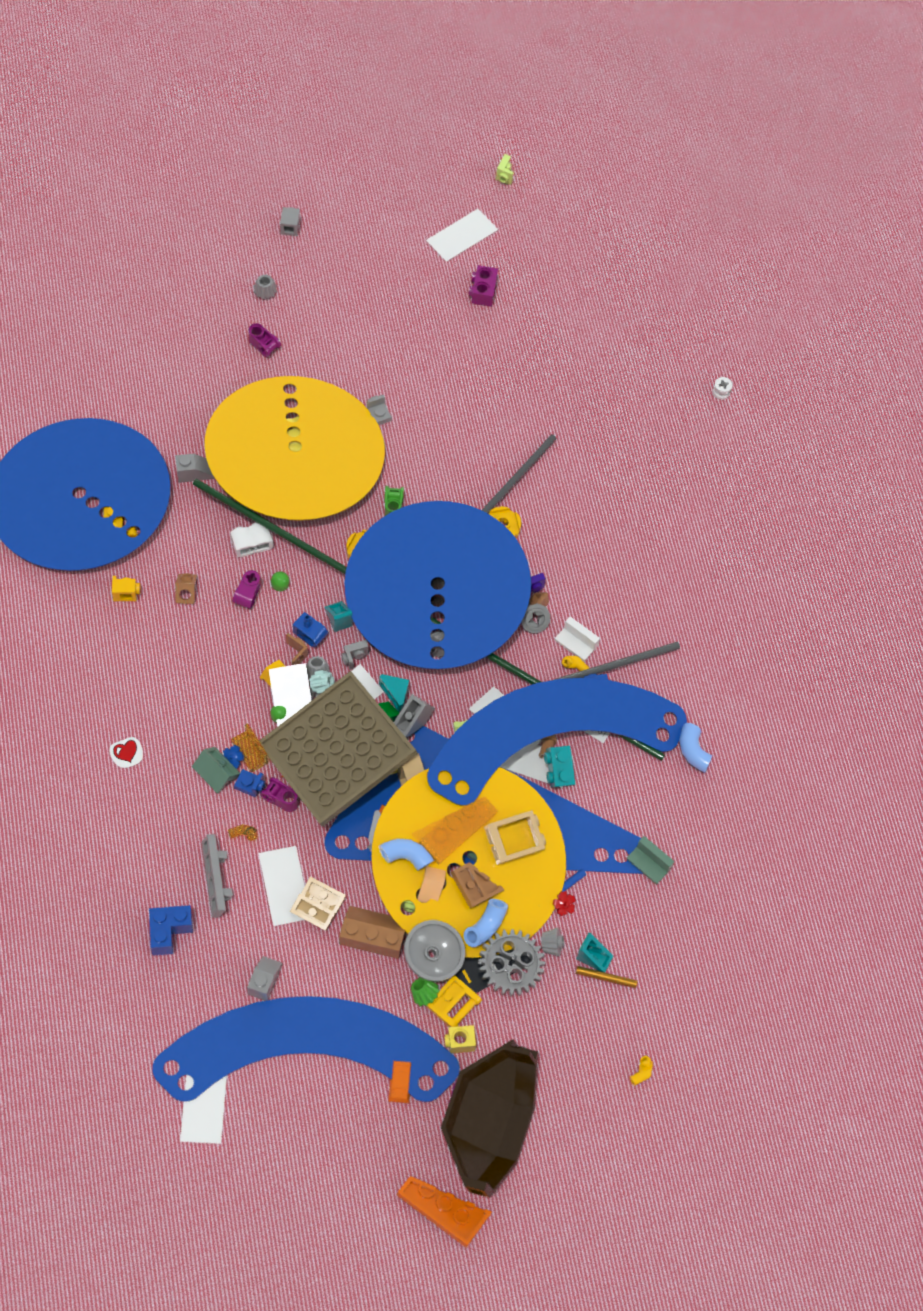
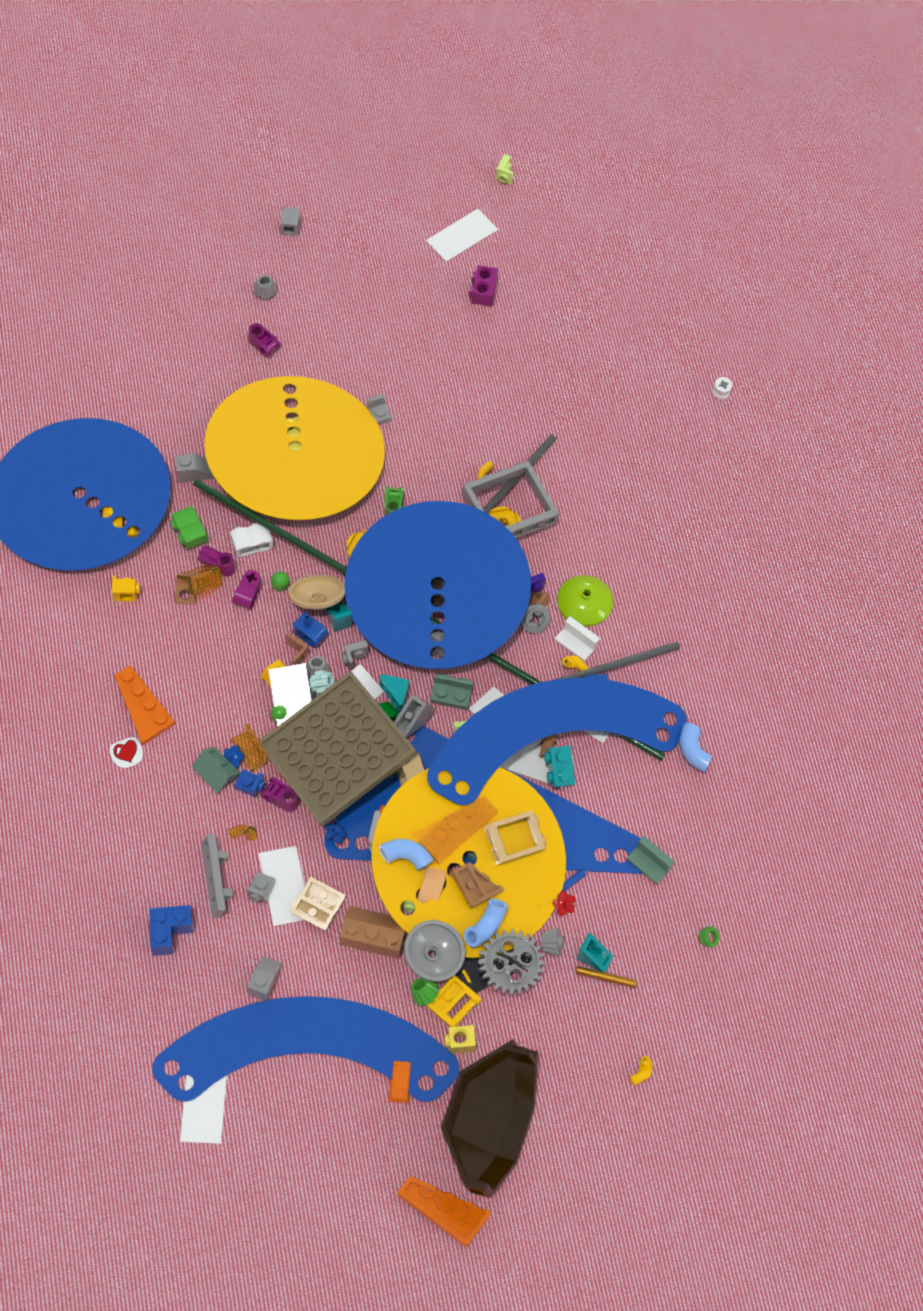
(145, 710): none -> orange wing
(189, 528): none -> bright green brick
(202, 578): none -> clear yellow panel
(215, 558): none -> magenta piece
(260, 887): none -> light grey bracket
(317, 592): none -> tan dish
(335, 832): none -> blue plant
(451, 691): none -> sand green bracket
(483, 470): none -> yellow arm
(528, 525): none -> light grey window
(585, 609): none -> lime dish
(703, 936): none -> bright green piece

